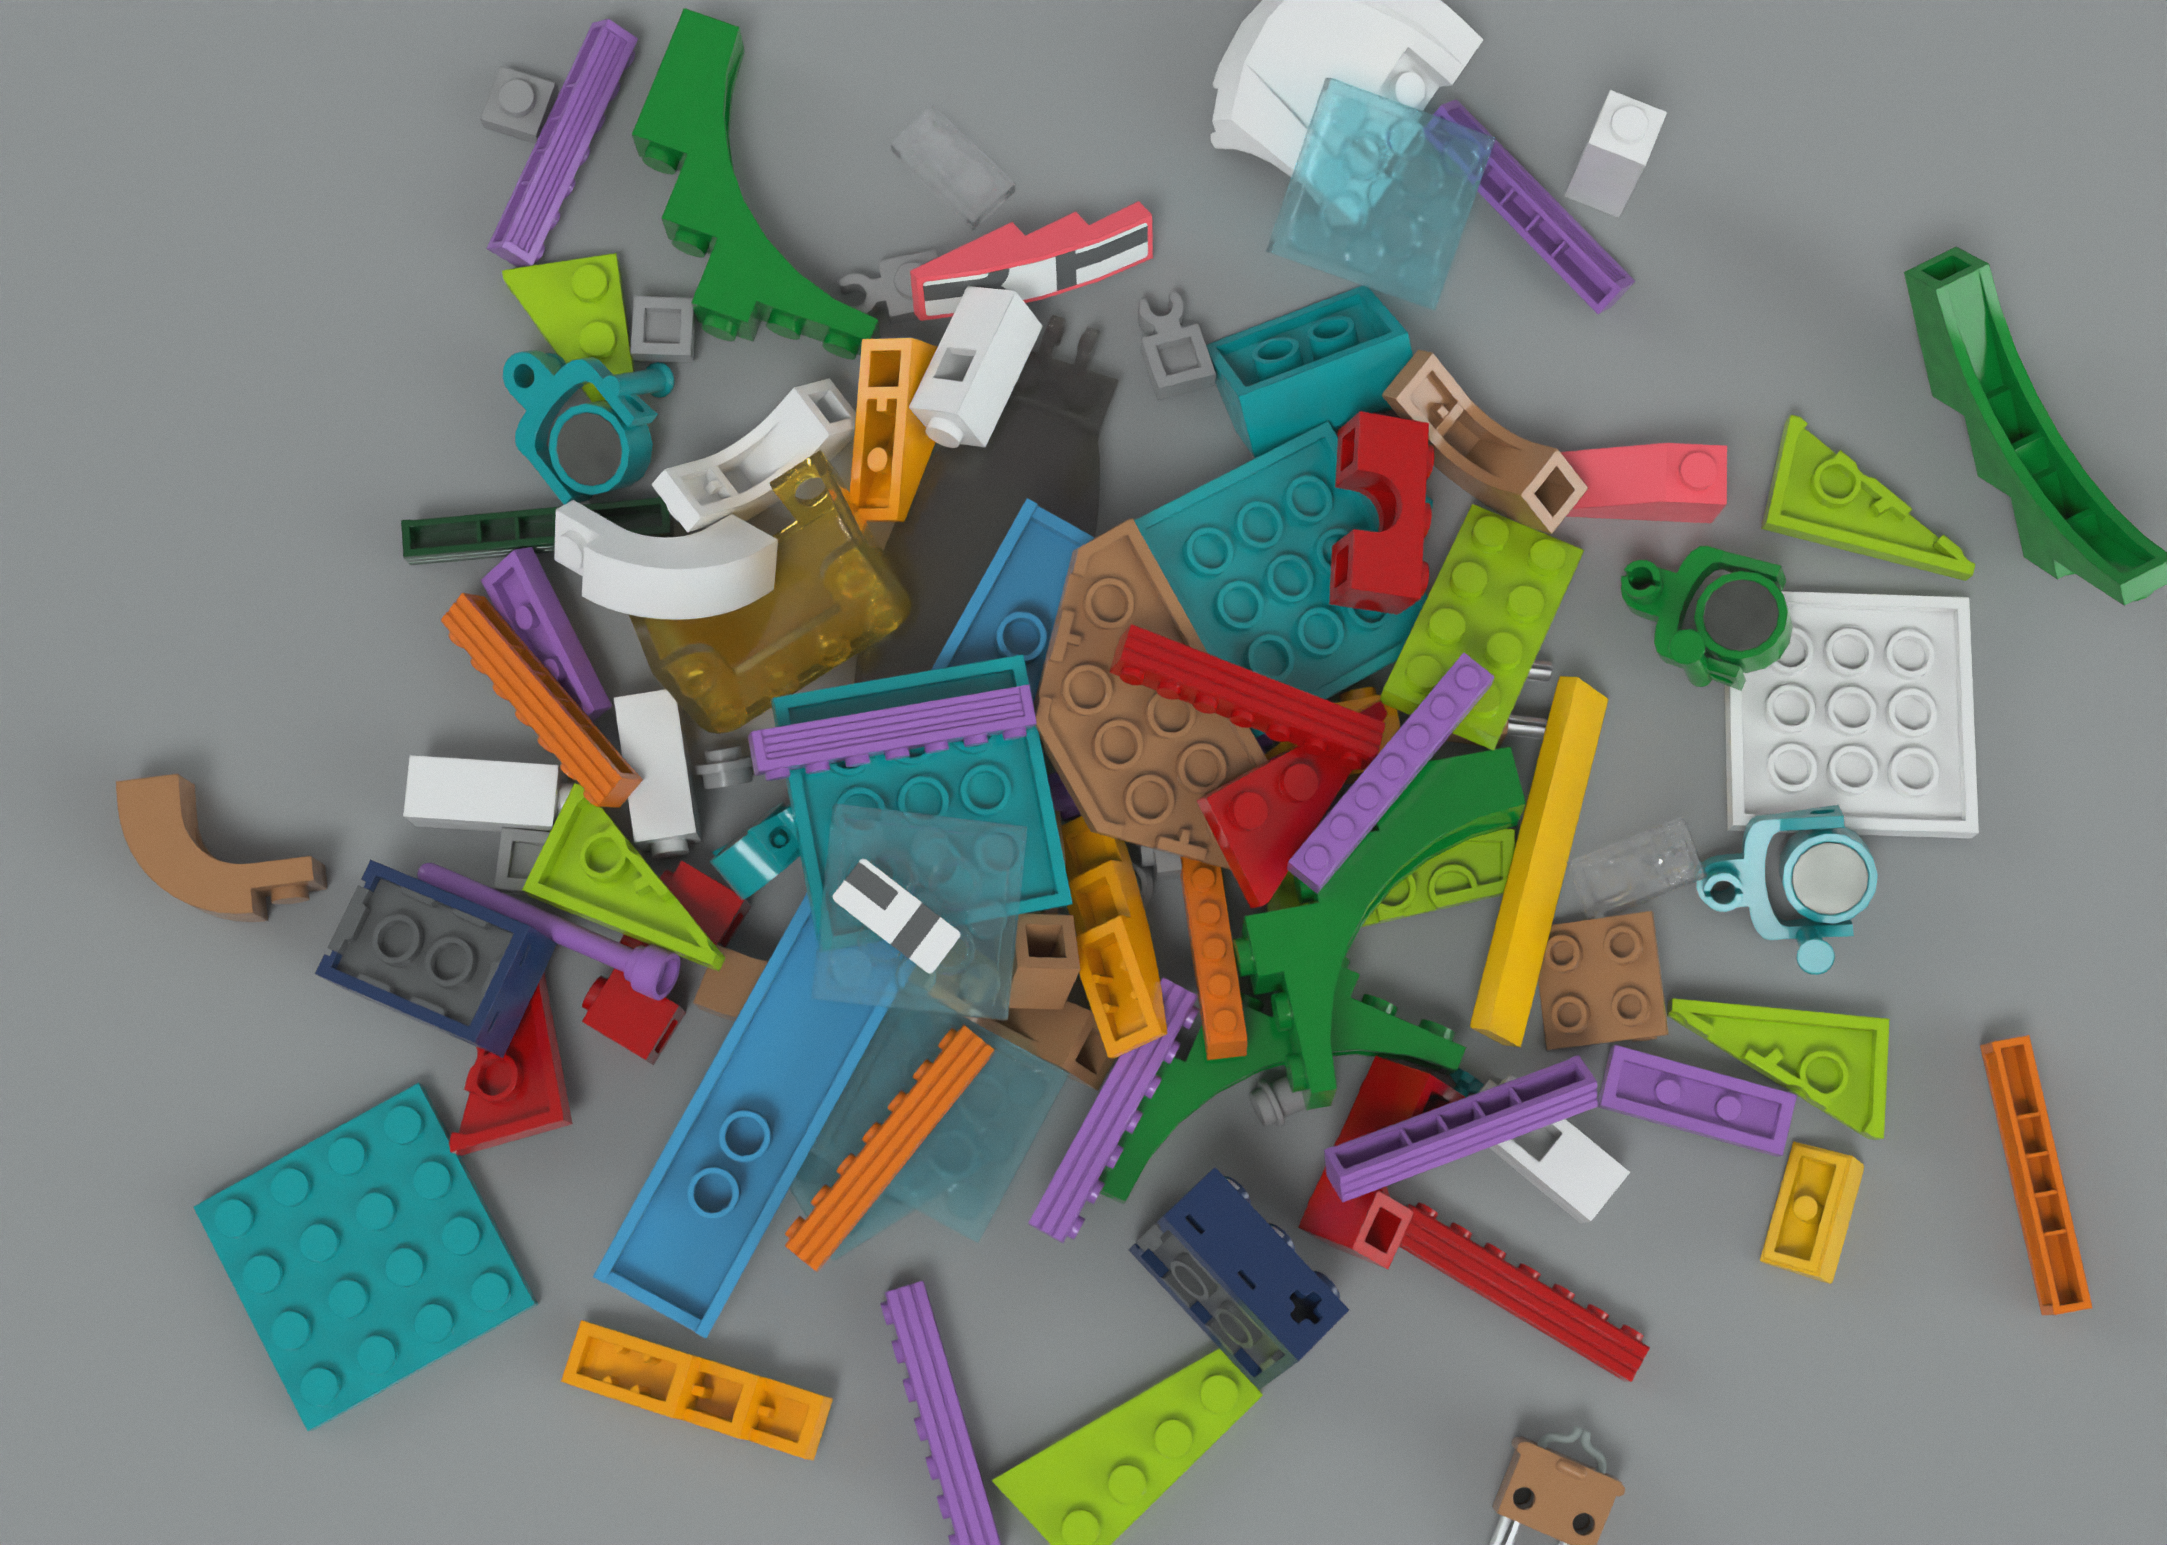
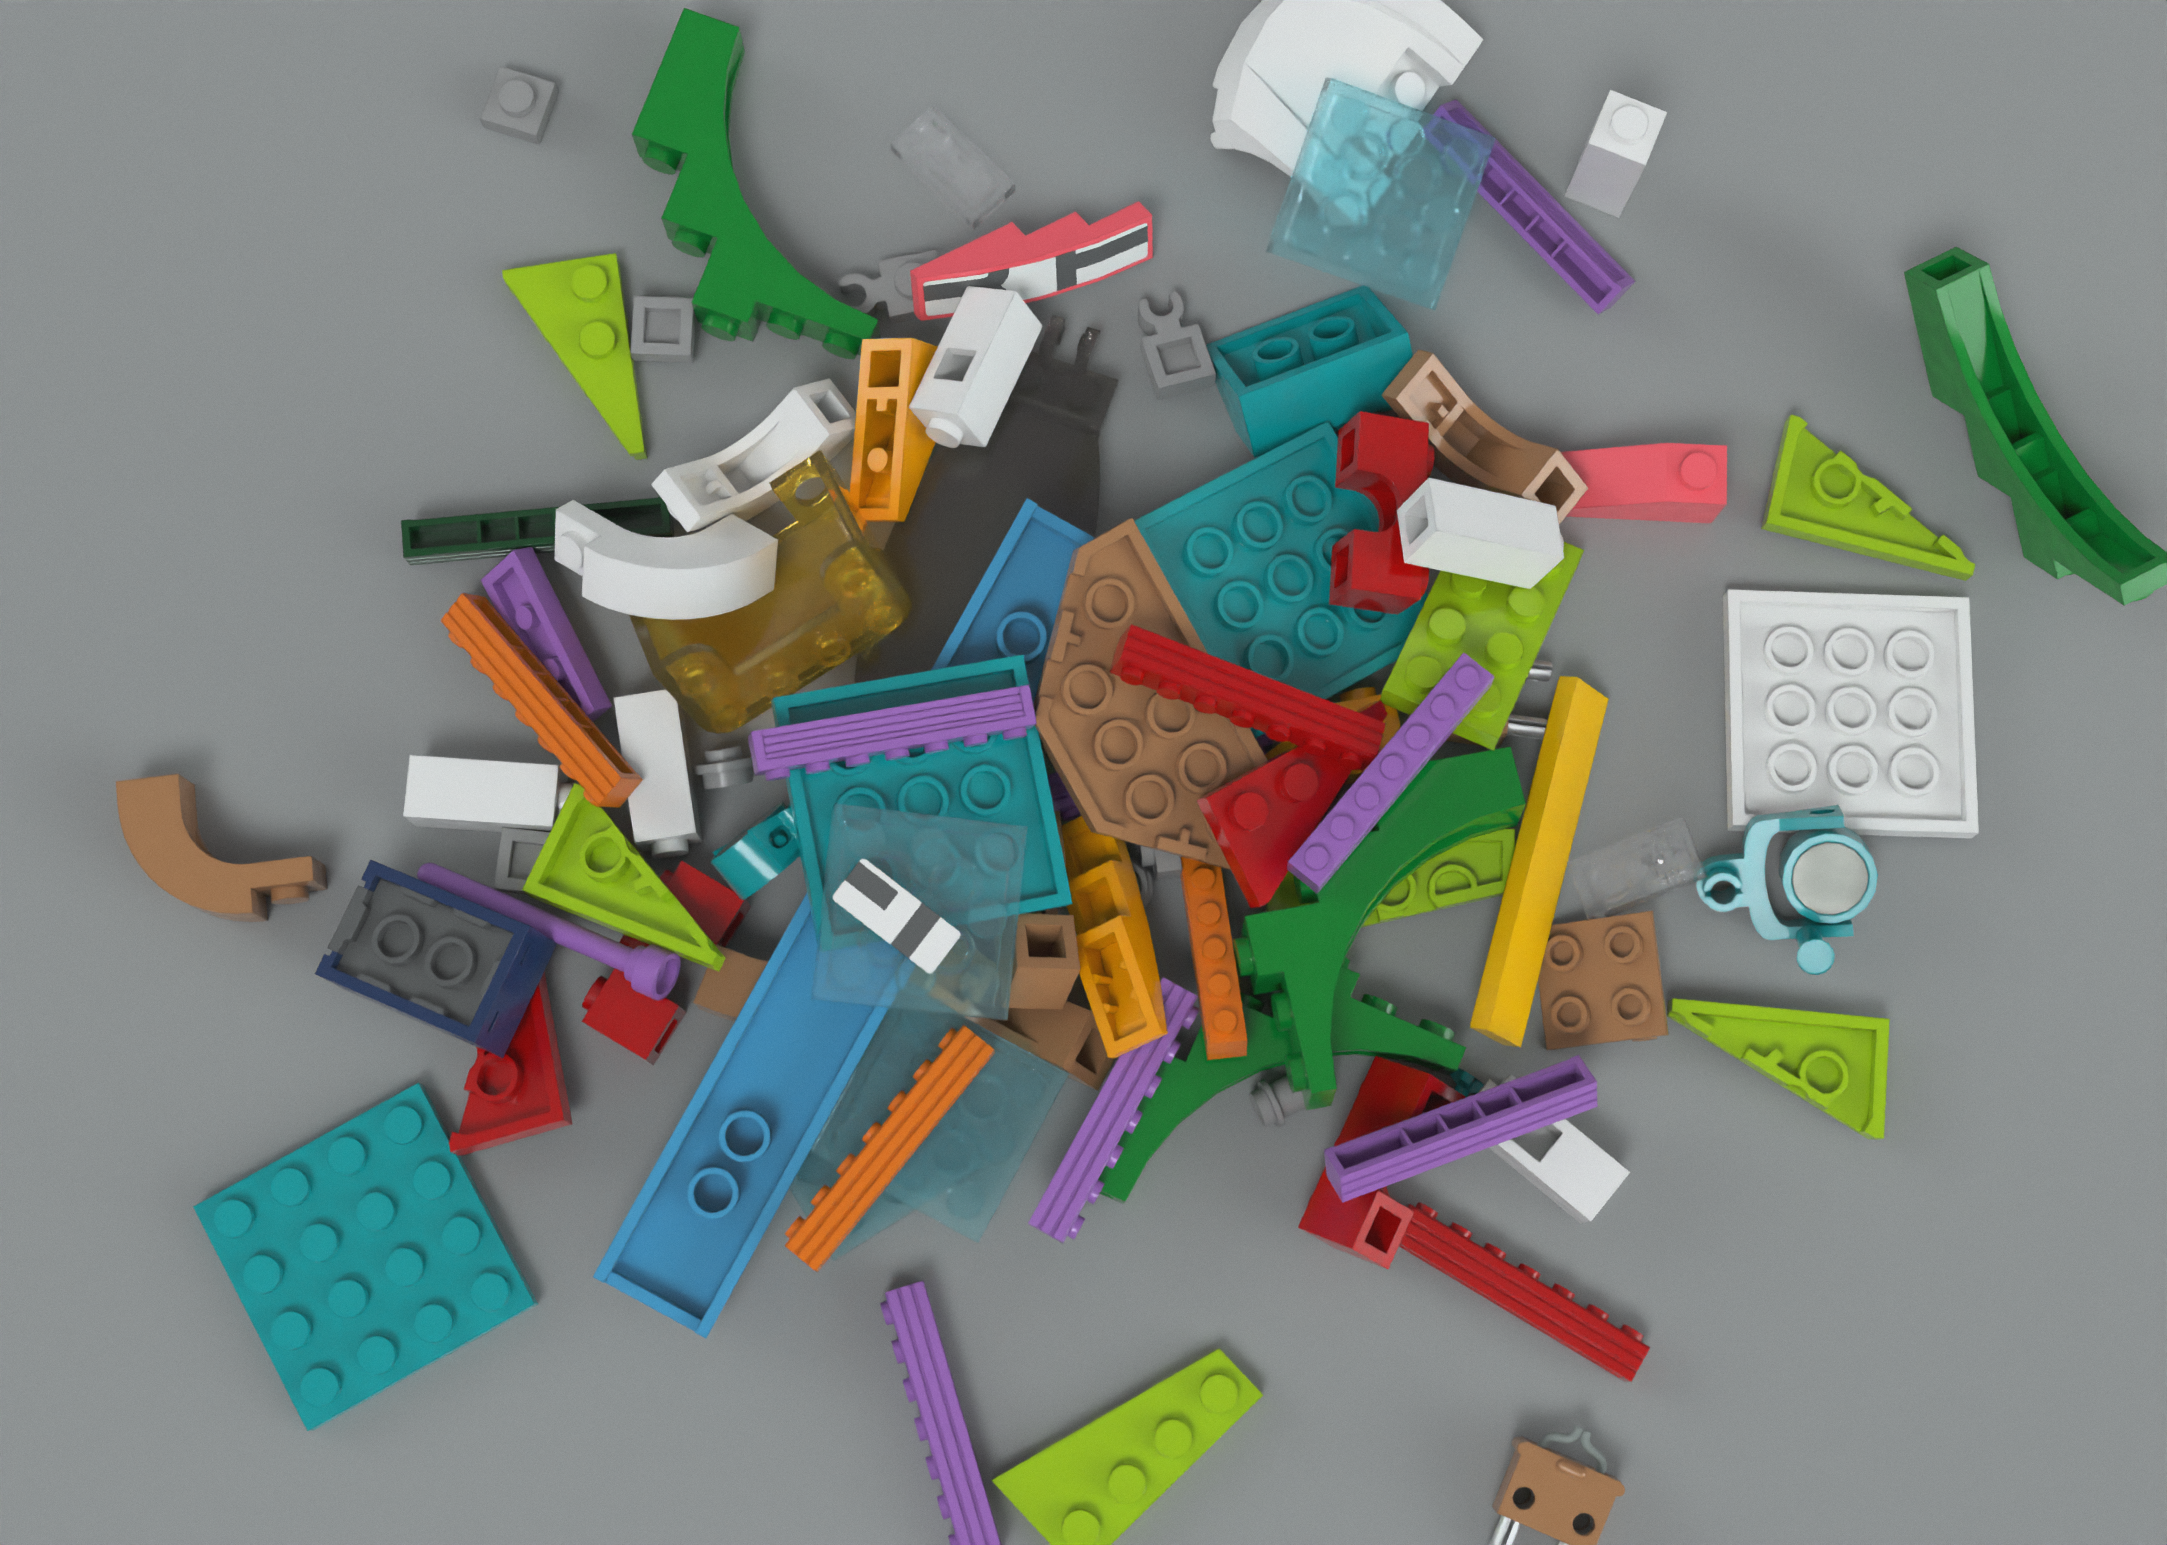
(563, 144): medium lavender piece -> none
(591, 444): teal piece -> none
(697, 1390): light orange slope -> none
(1240, 1279): dark blue piece -> none
(1480, 533): none -> white brick
(1696, 1101): medium lavender plate -> none
(1737, 617): green piece -> none
(1812, 1212): yellow slope -> none
(2036, 1176): orange piece -> none

